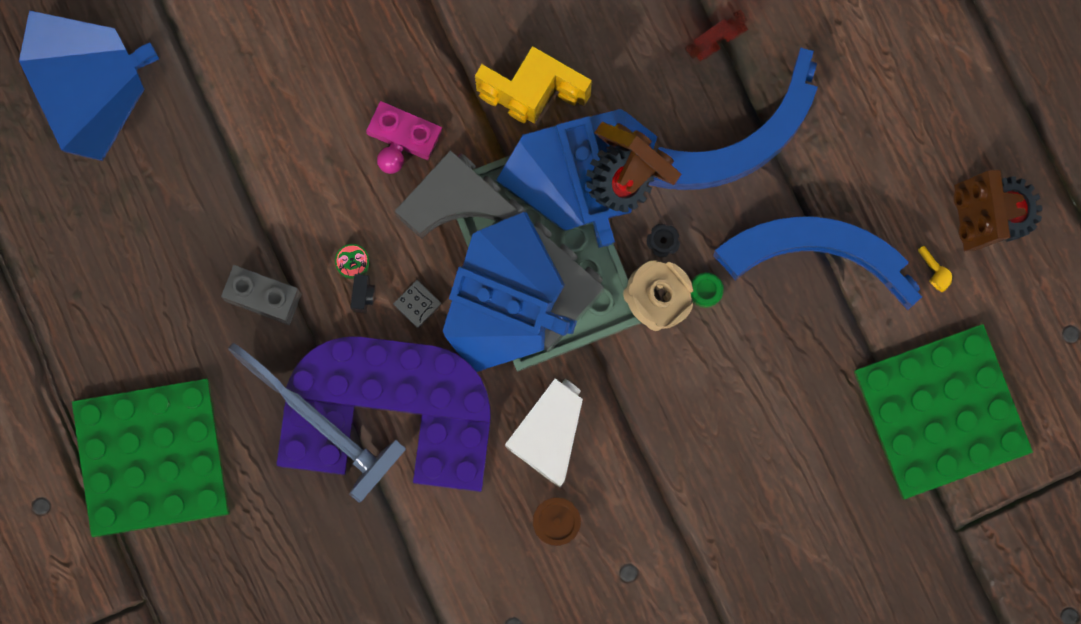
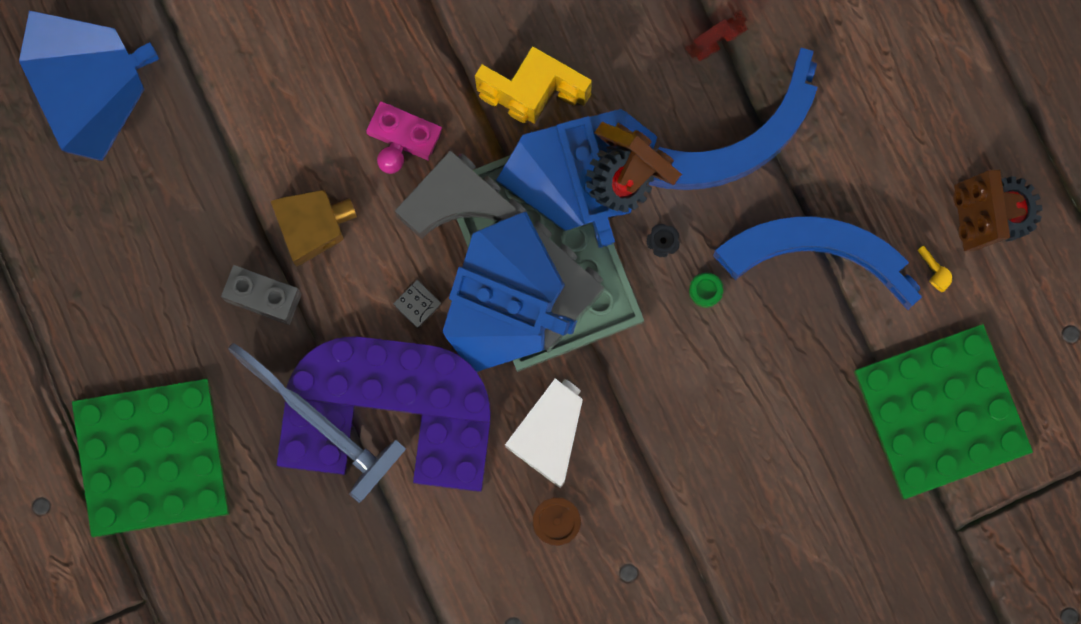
(311, 223): none -> pearl gold torso
(352, 260): tile -> none
(362, 293): black plate -> none
(644, 305): tan plate -> none

